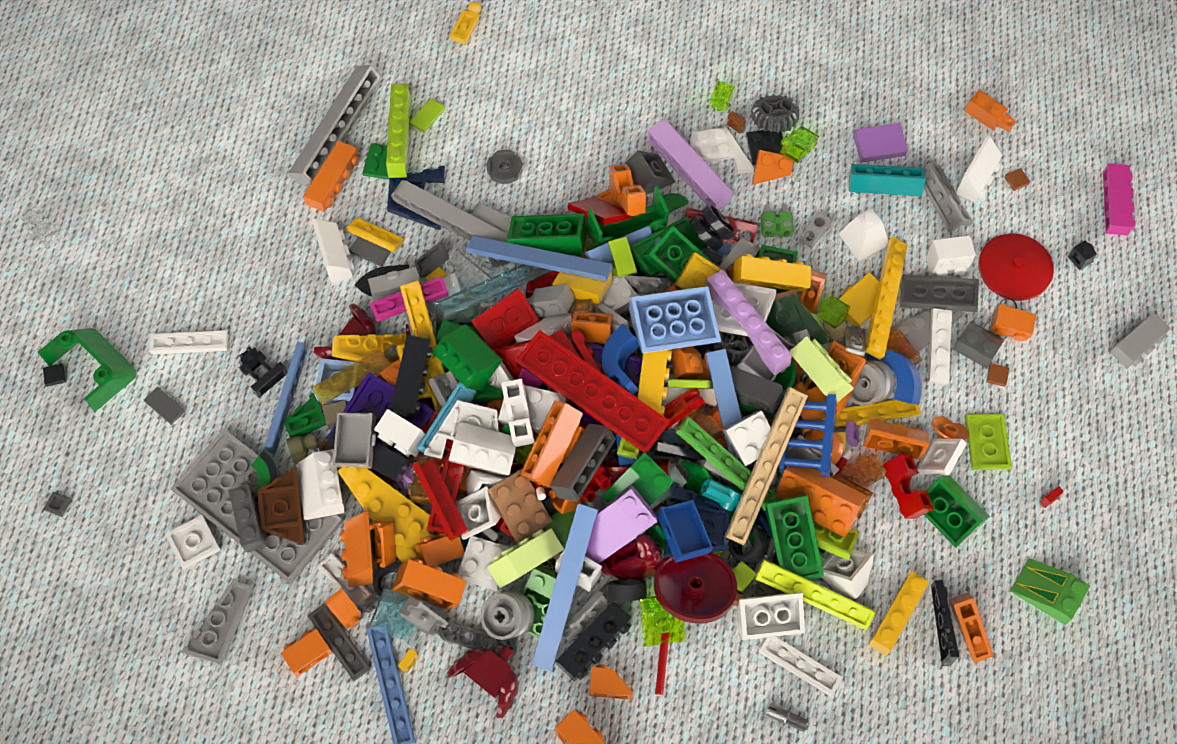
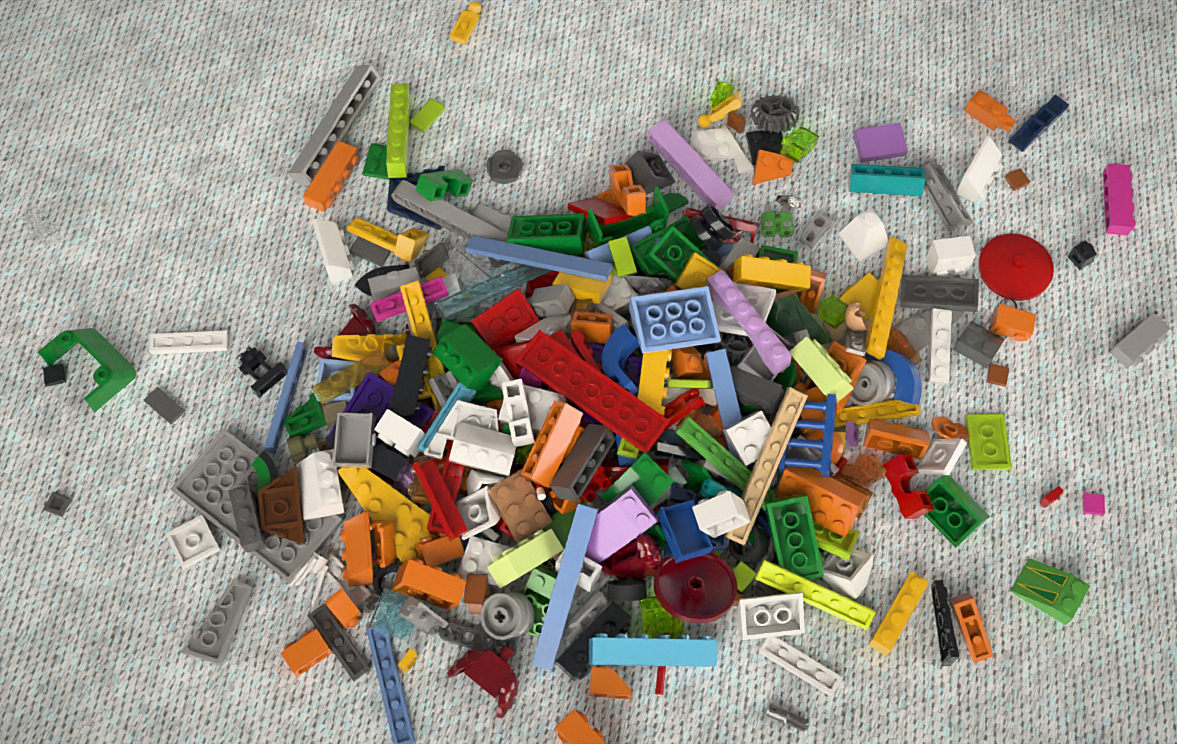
(315, 563): none -> white plant
(410, 244): none -> yellow slope
(435, 184): none -> green arch
(476, 592): none -> dark orange slope
(652, 652): none -> medium azure brick
(720, 110): none -> yellow plate
(721, 514): none -> white brick
(781, 199): none -> clear smoke tile
(854, 318): none -> light nougat hair
(1039, 123): none -> dark blue slope
(1093, 504): none -> dark pink tile

